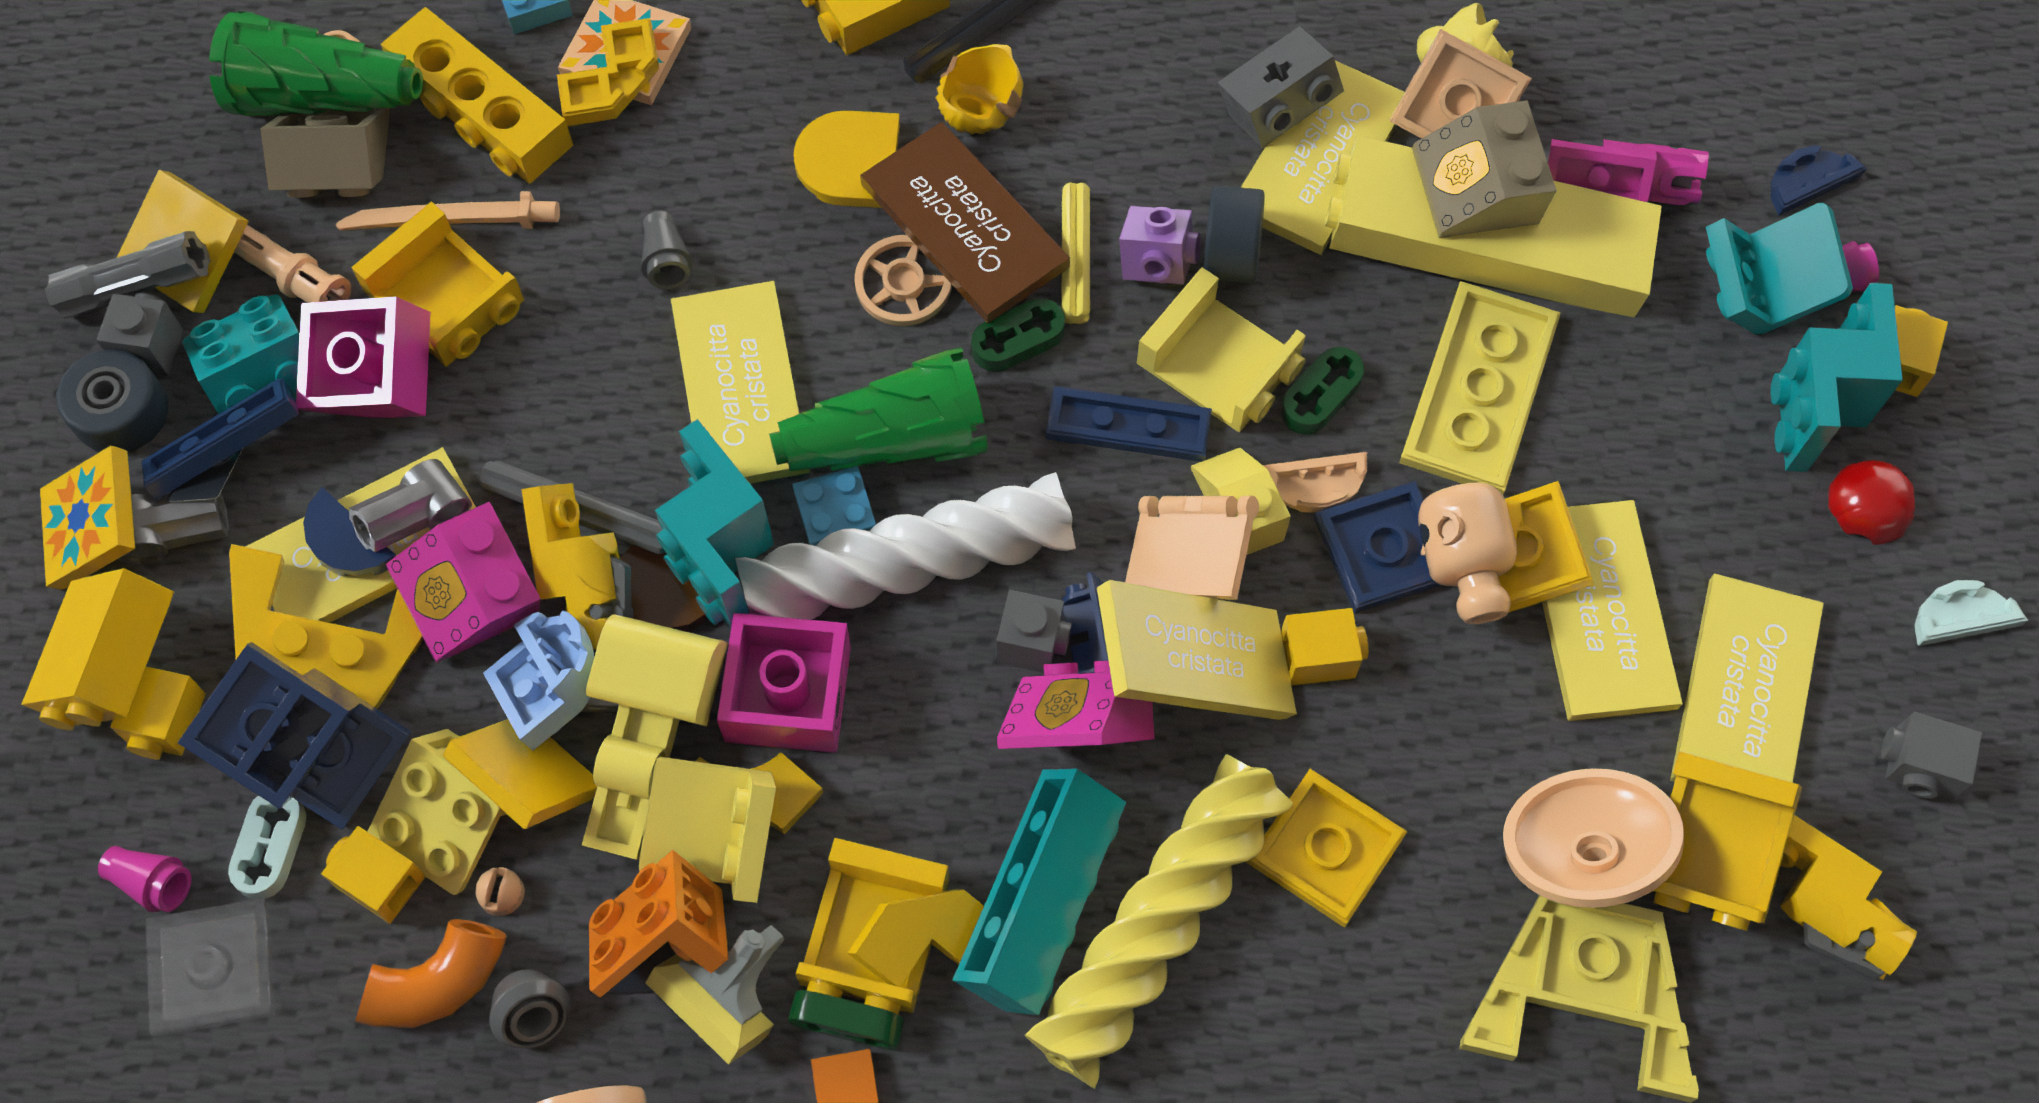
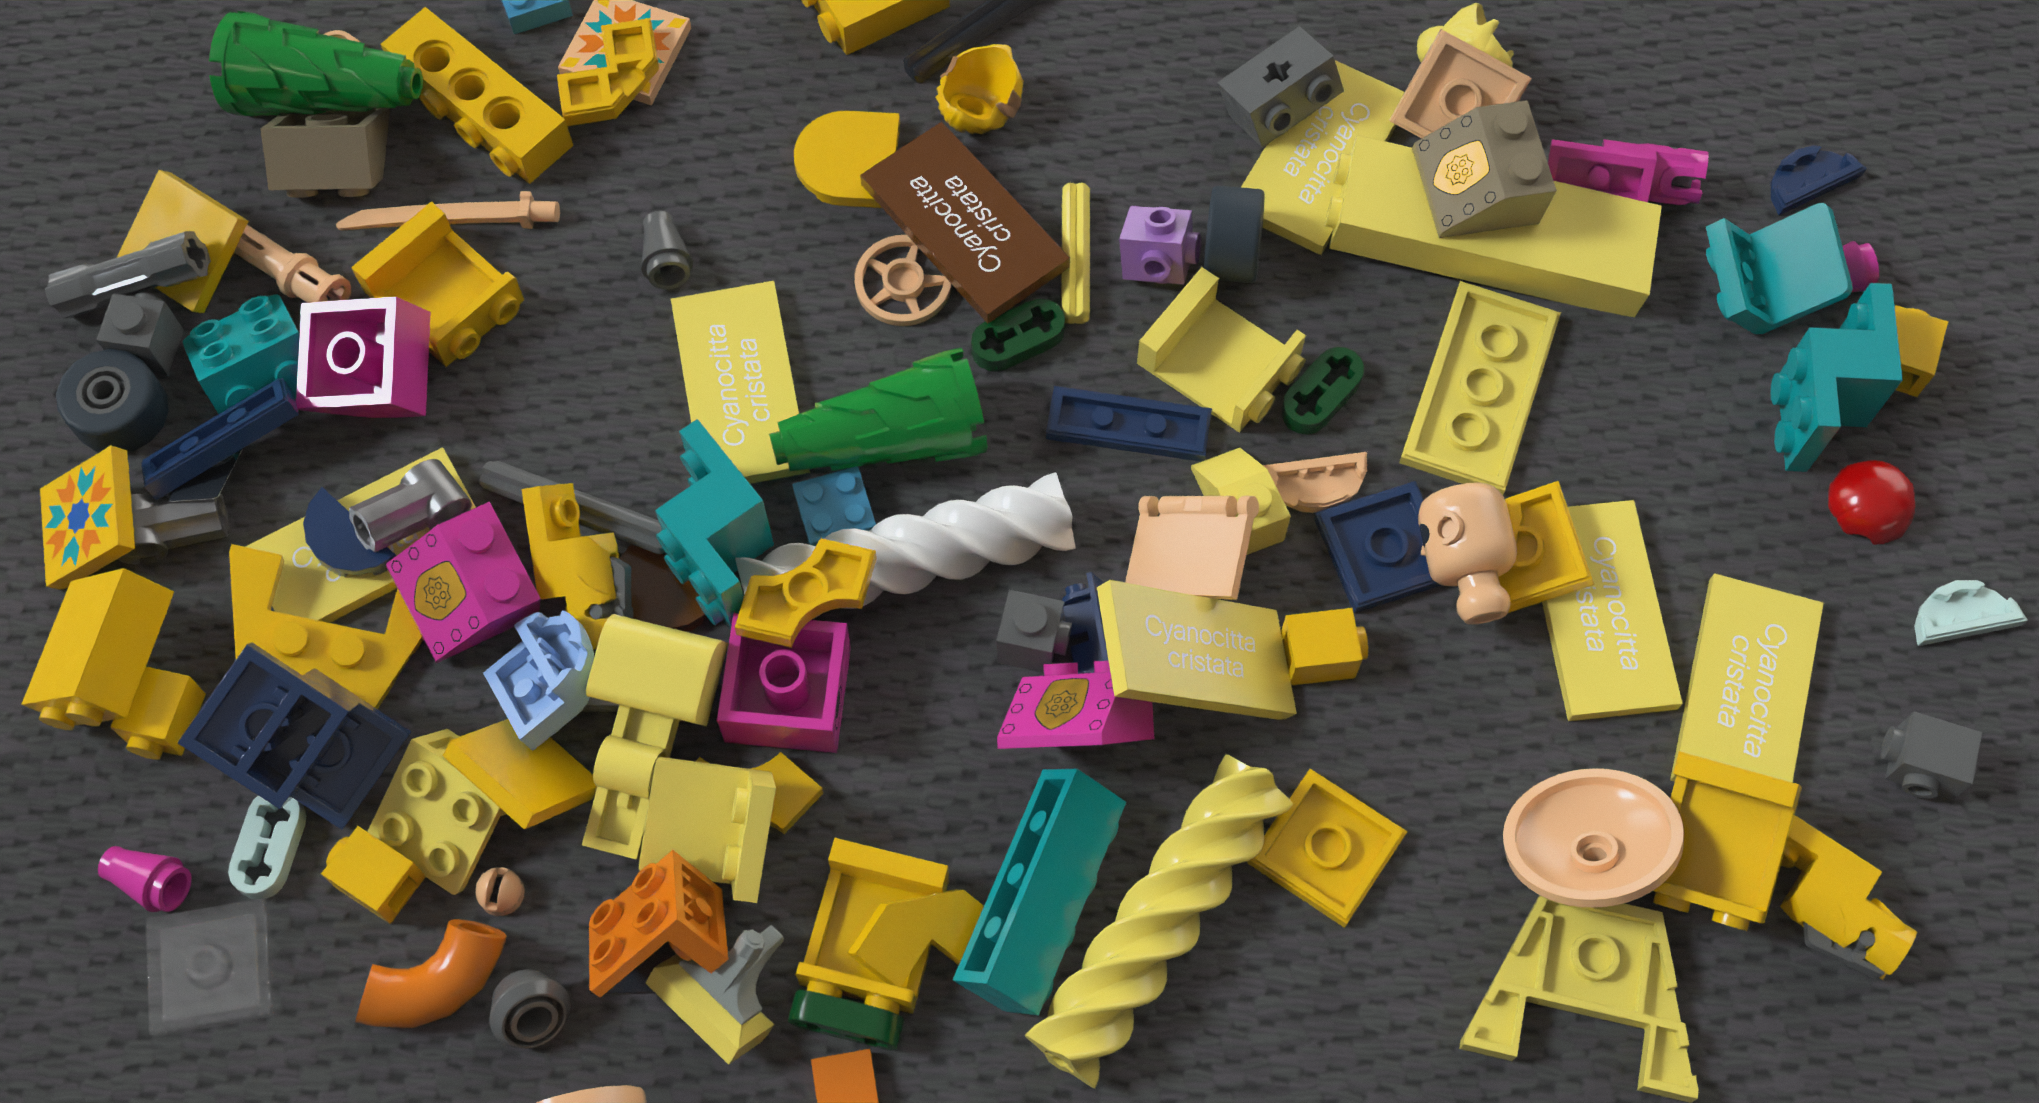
(784, 603): none -> yellow tile

